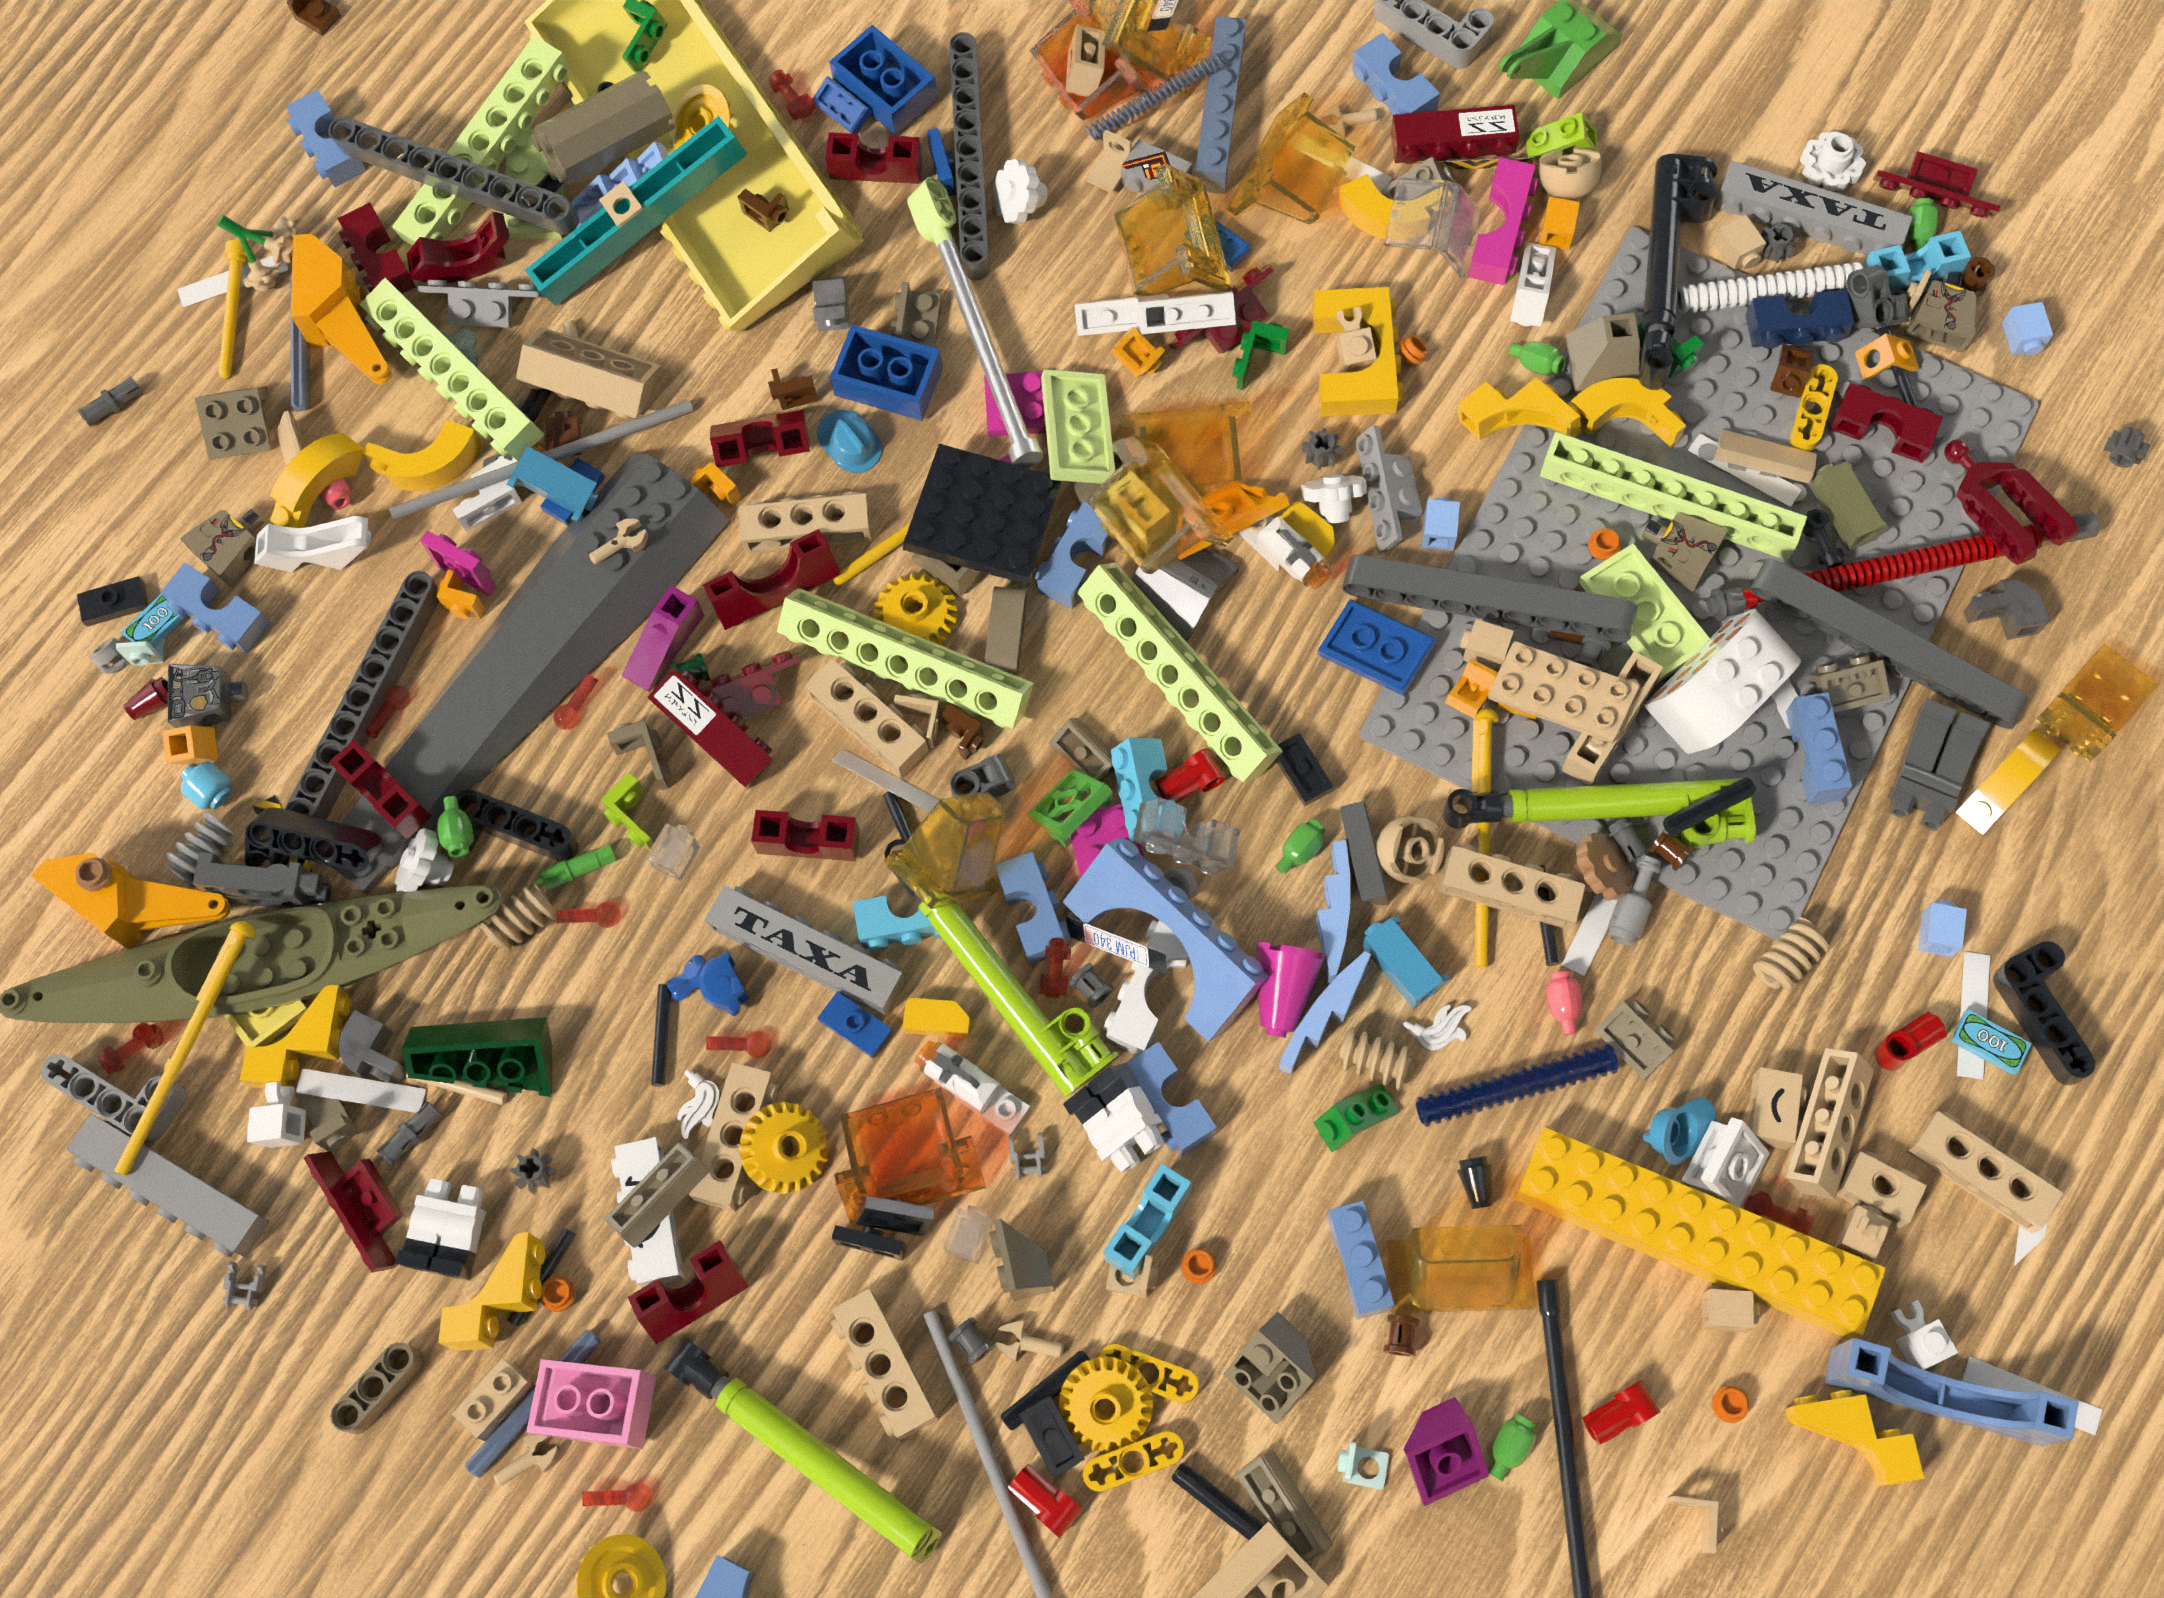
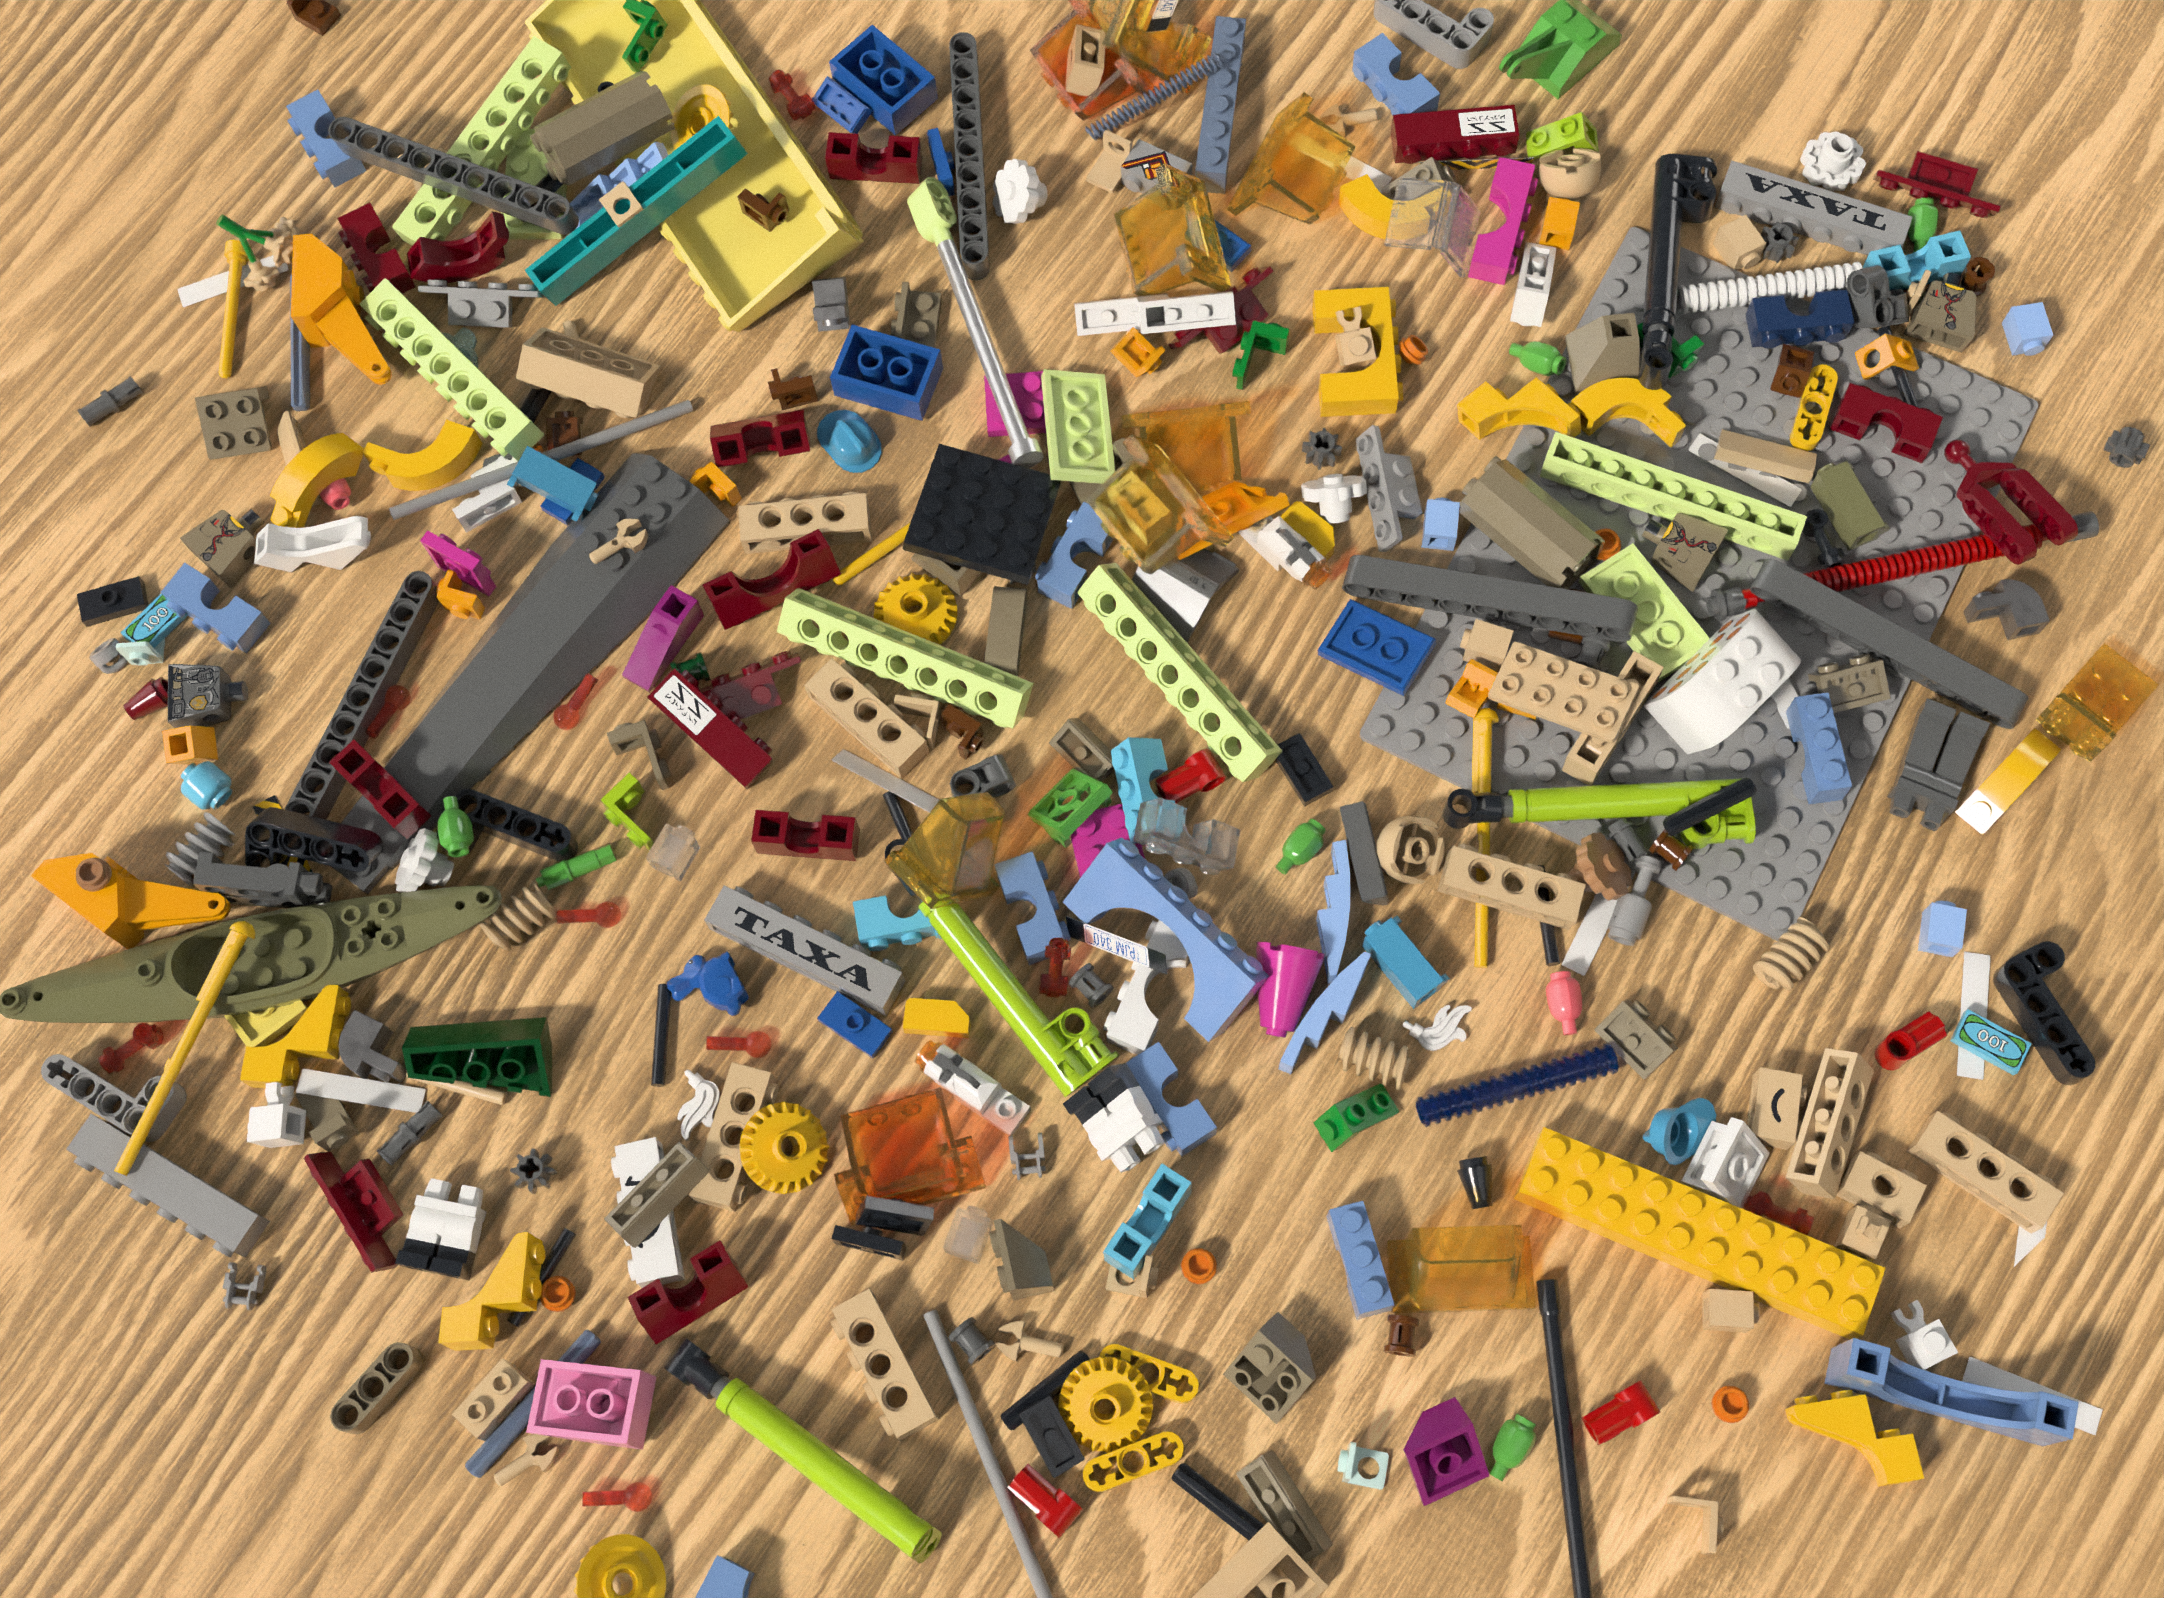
(1530, 524): none -> dark tan brick

